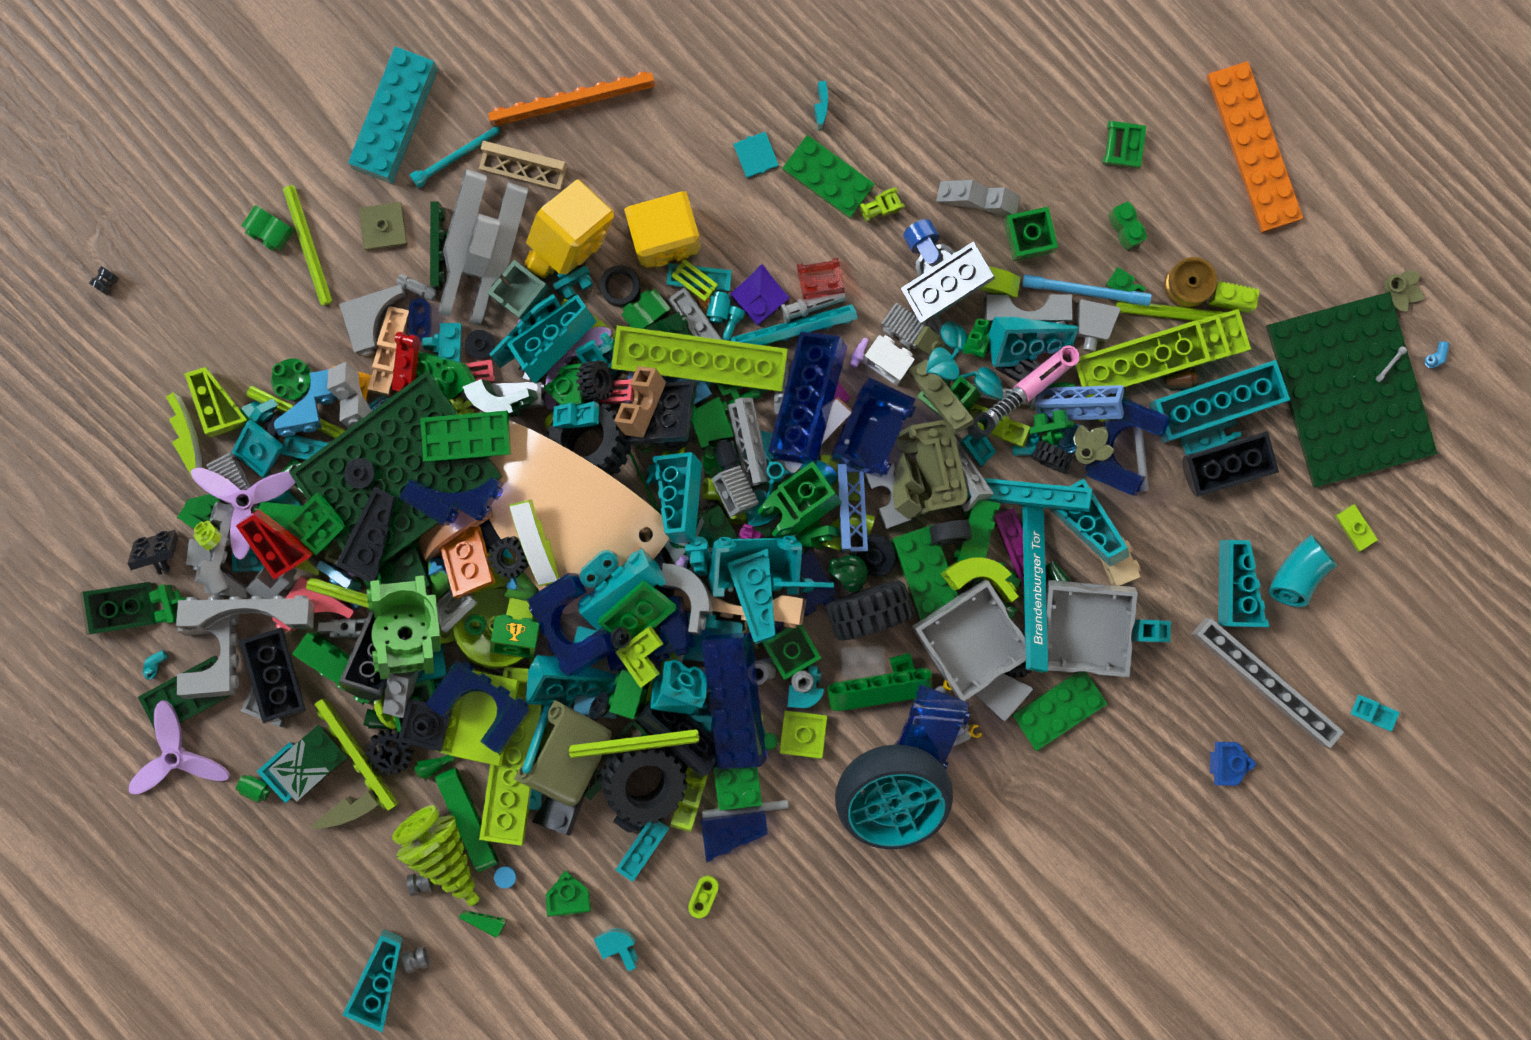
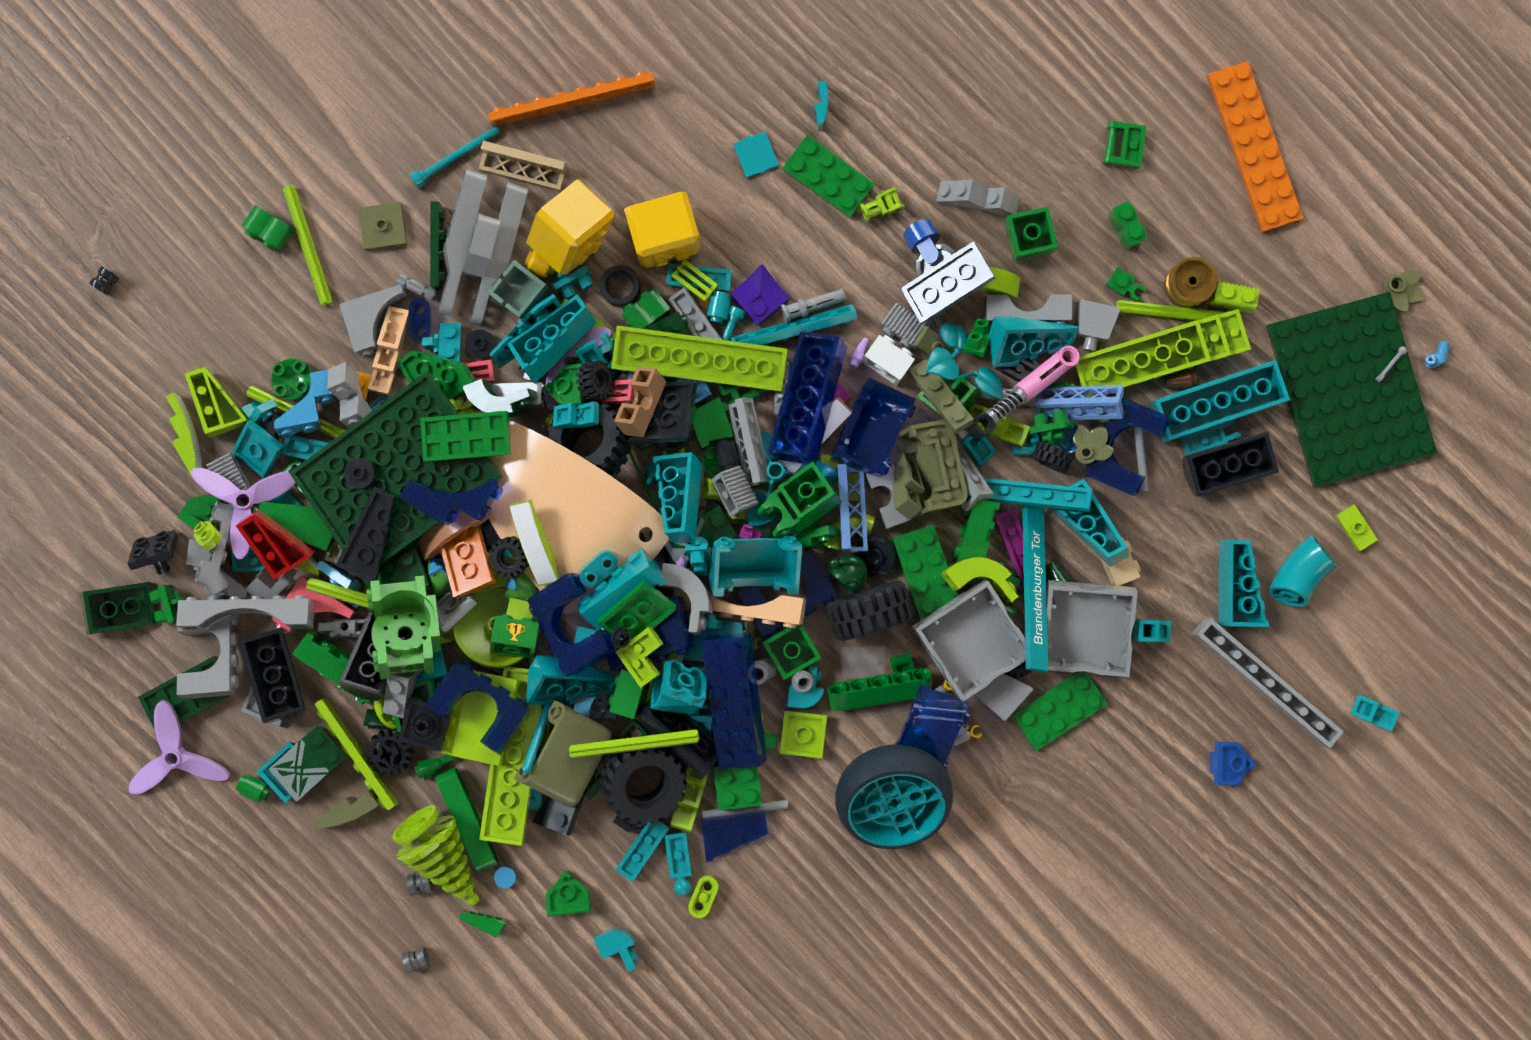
(151, 664): teal arm -> none
(316, 523): green slope -> none
(374, 988): teal wedge -> none
(393, 115): teal brick -> none
(405, 360): red plate -> none
(472, 629): green plate -> none
(679, 861): none -> teal plate
(754, 588): teal wing -> none
(808, 584): teal flag -> none
(820, 284): clear red plate -> none
(950, 533): black tyre -> none
(1132, 297): dark azure piece -> none

